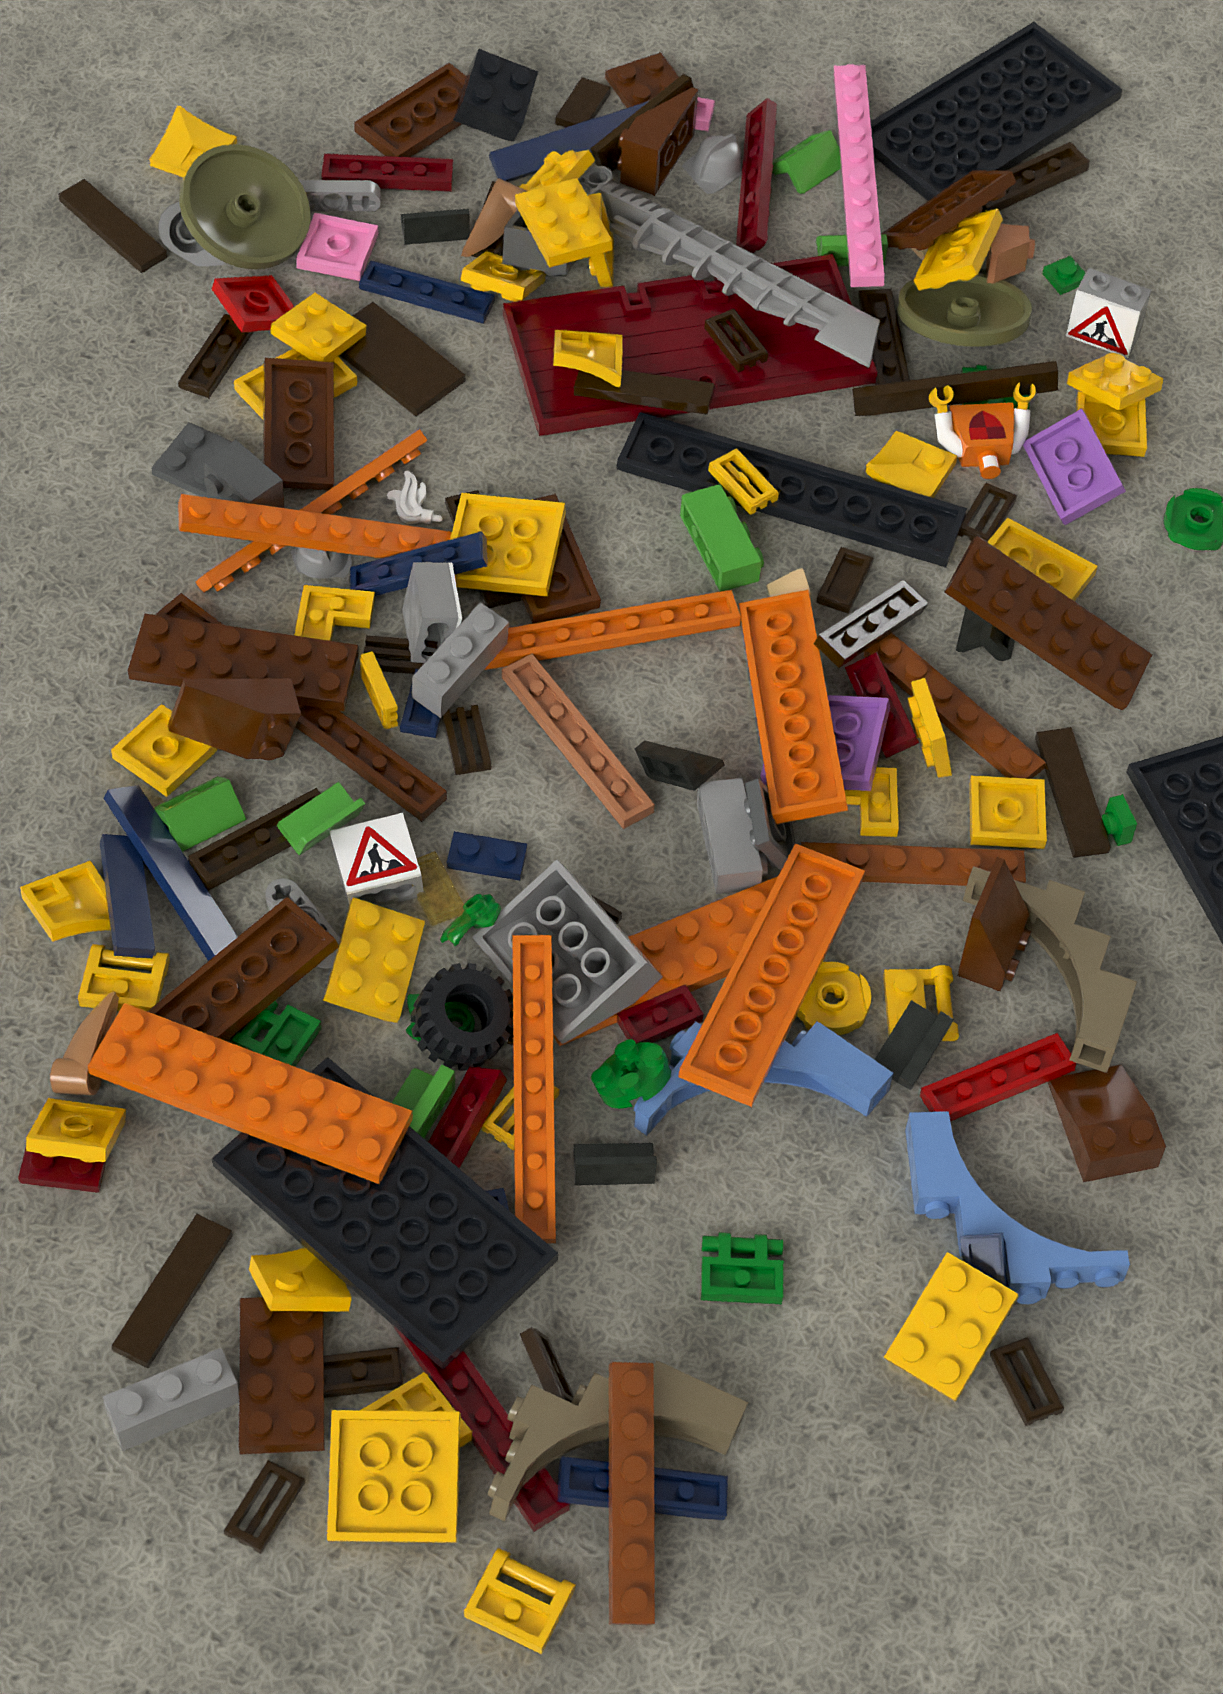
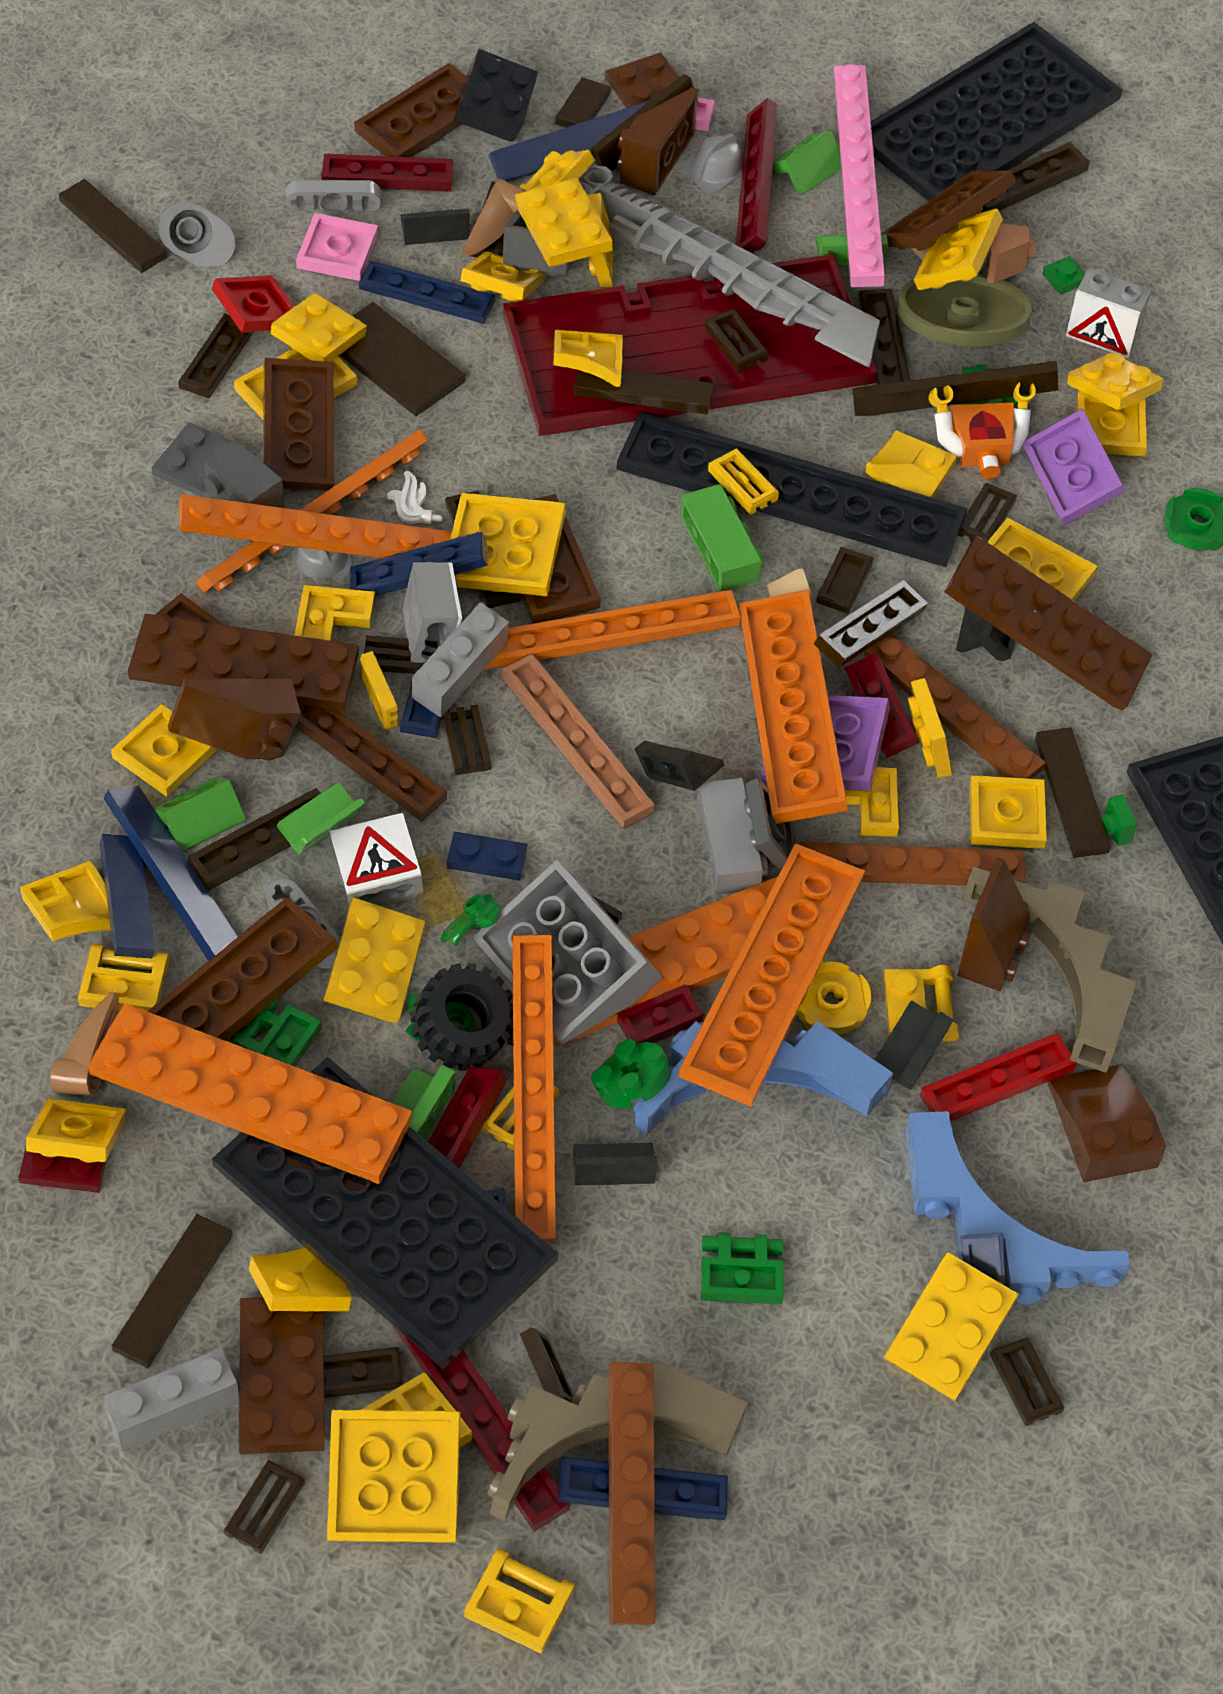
(185, 141): yellow plate -> none
(244, 206): olive dish -> none

